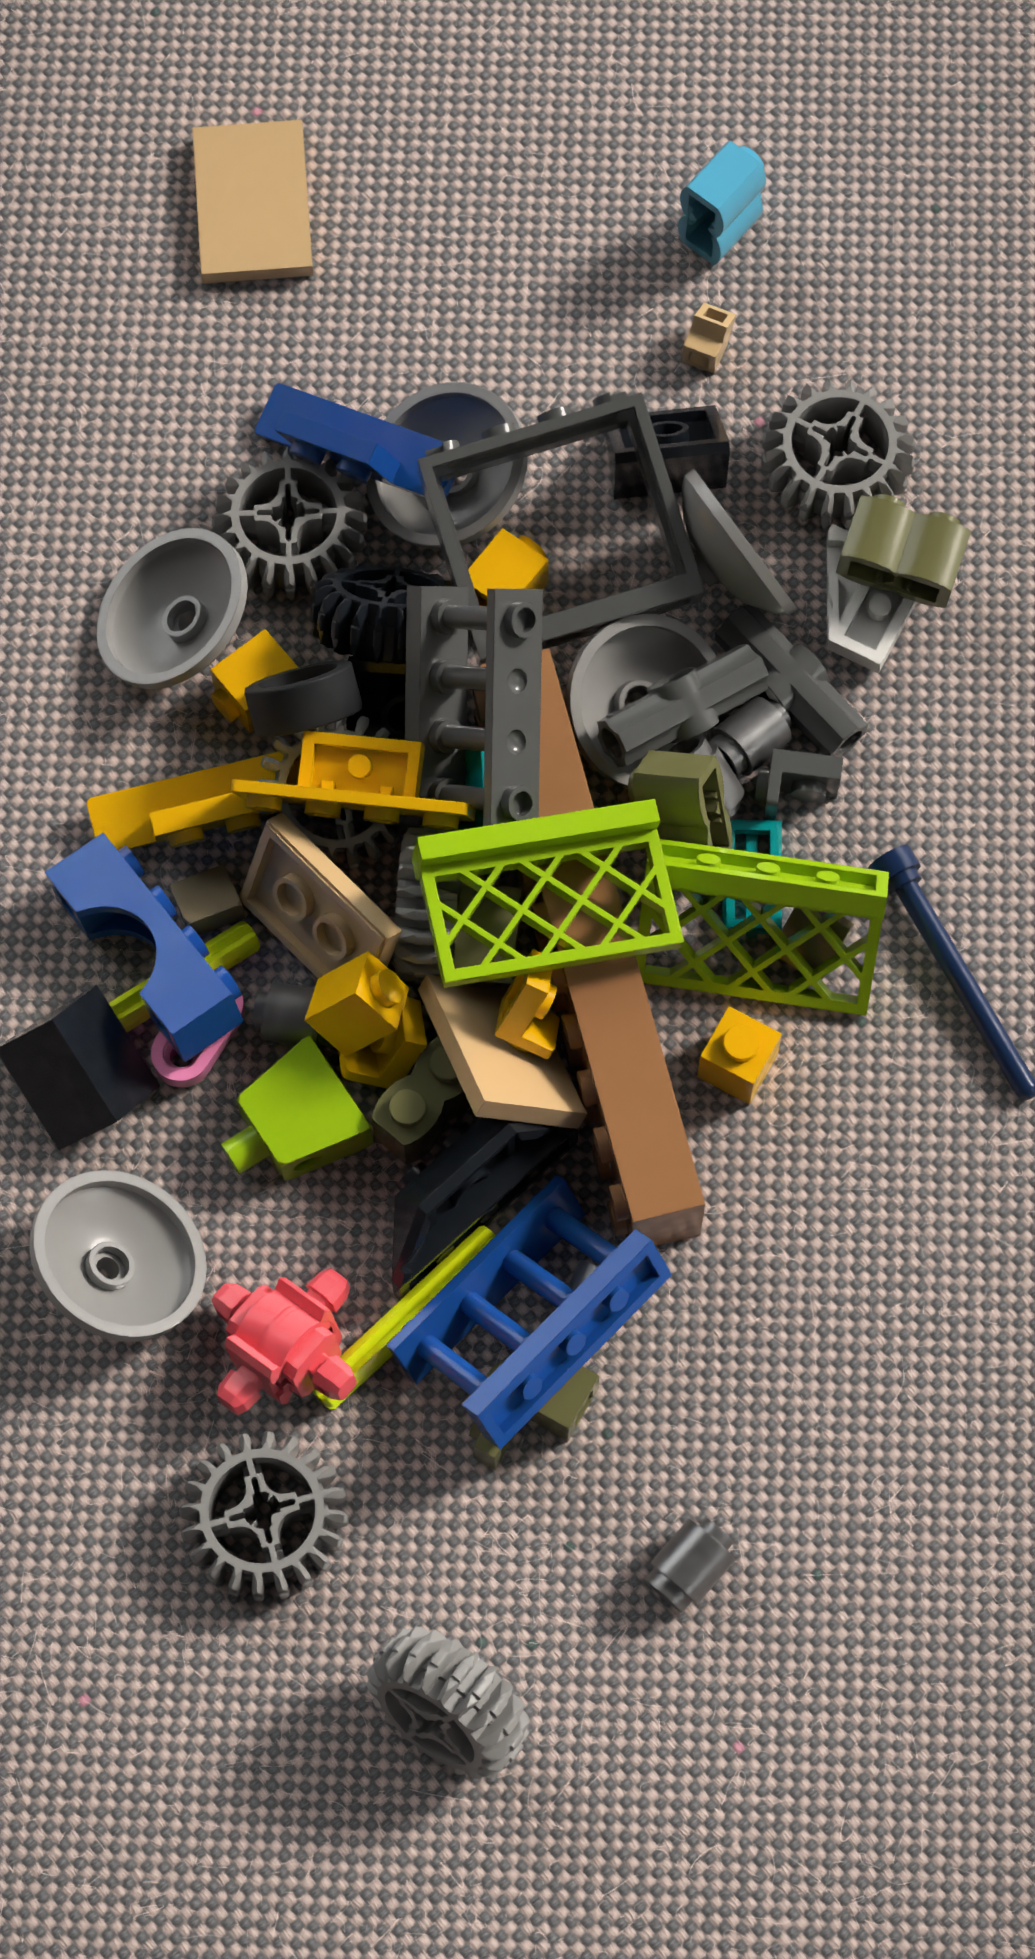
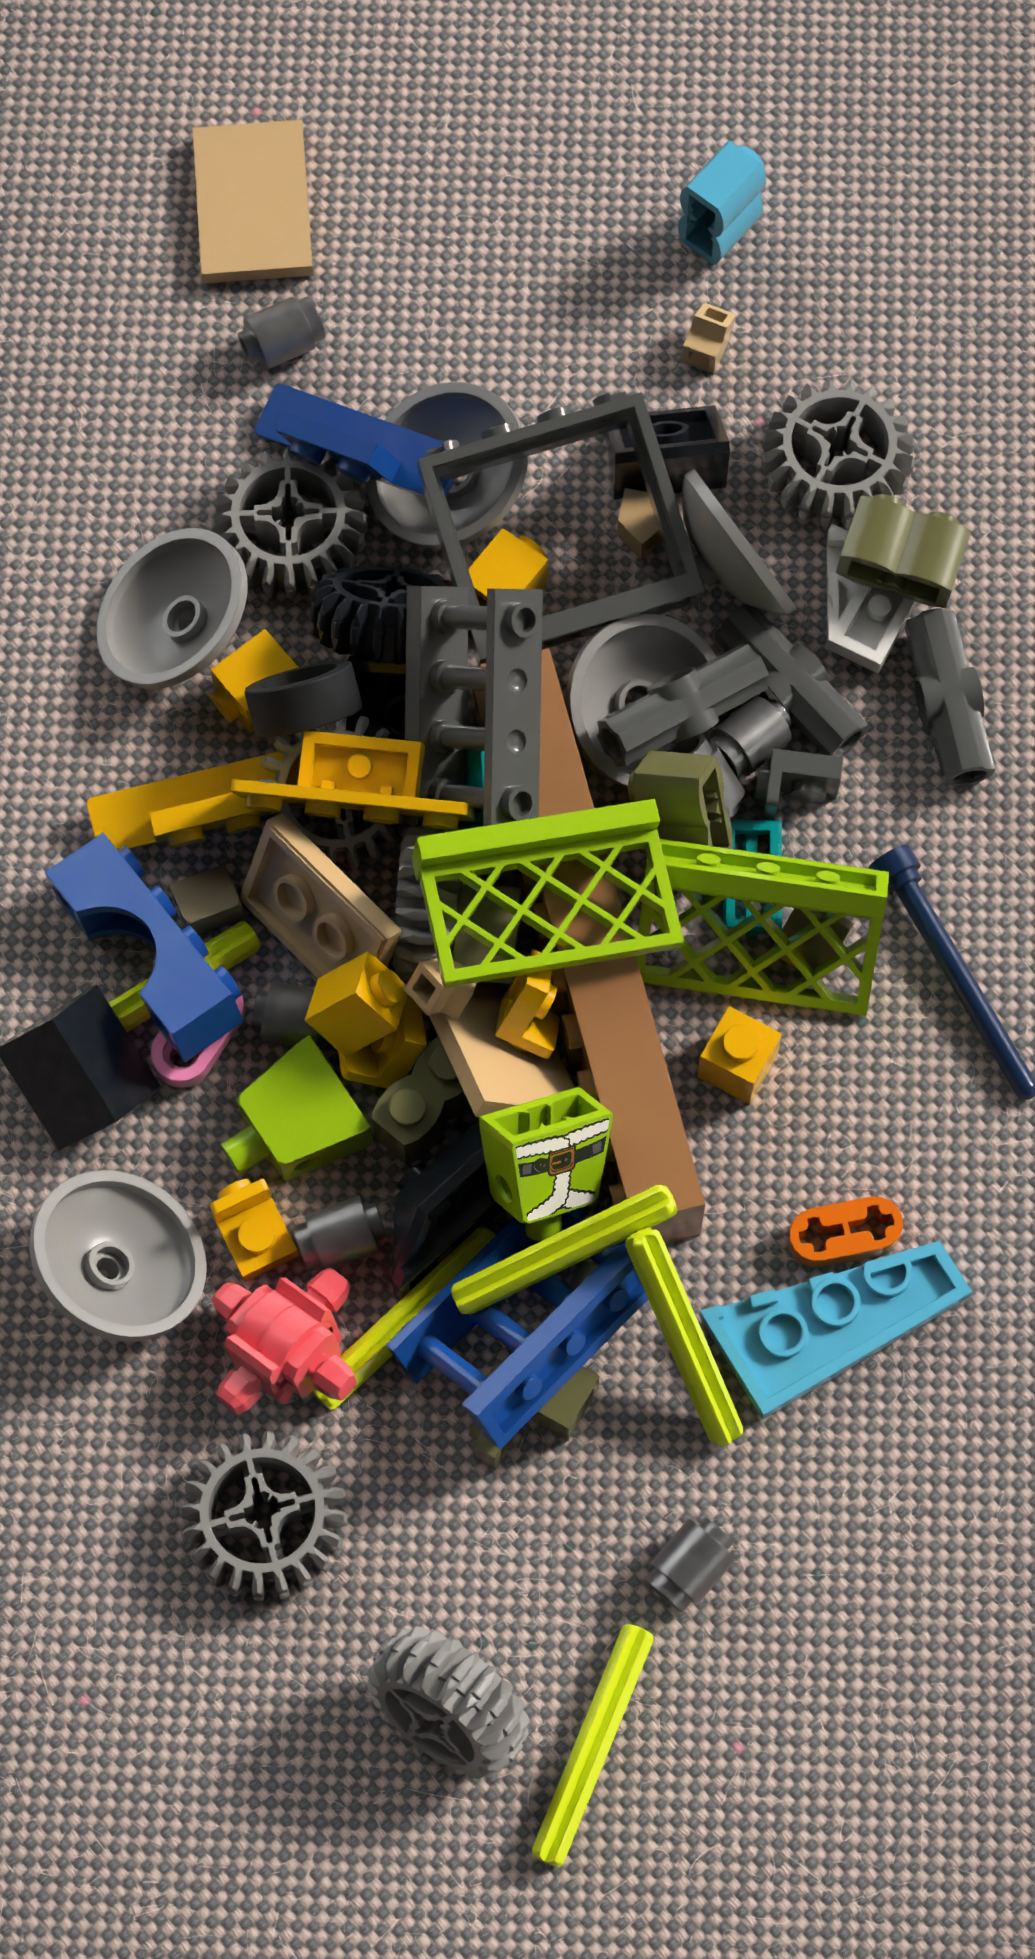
(252, 1228): none -> yellow bracket
(281, 332): none -> flat silver brick
(340, 1234): none -> flat silver brick
(428, 992): none -> tan piece
(546, 1157): none -> lime torso
(563, 1249): none -> neon yellow axle
(592, 1745): none -> neon yellow axle
(637, 523): none -> tan piece
(684, 1336): none -> neon yellow axle
(814, 1331): none -> medium azure wing
(842, 1218): none -> orange beam
(949, 698): none -> dark grey piece

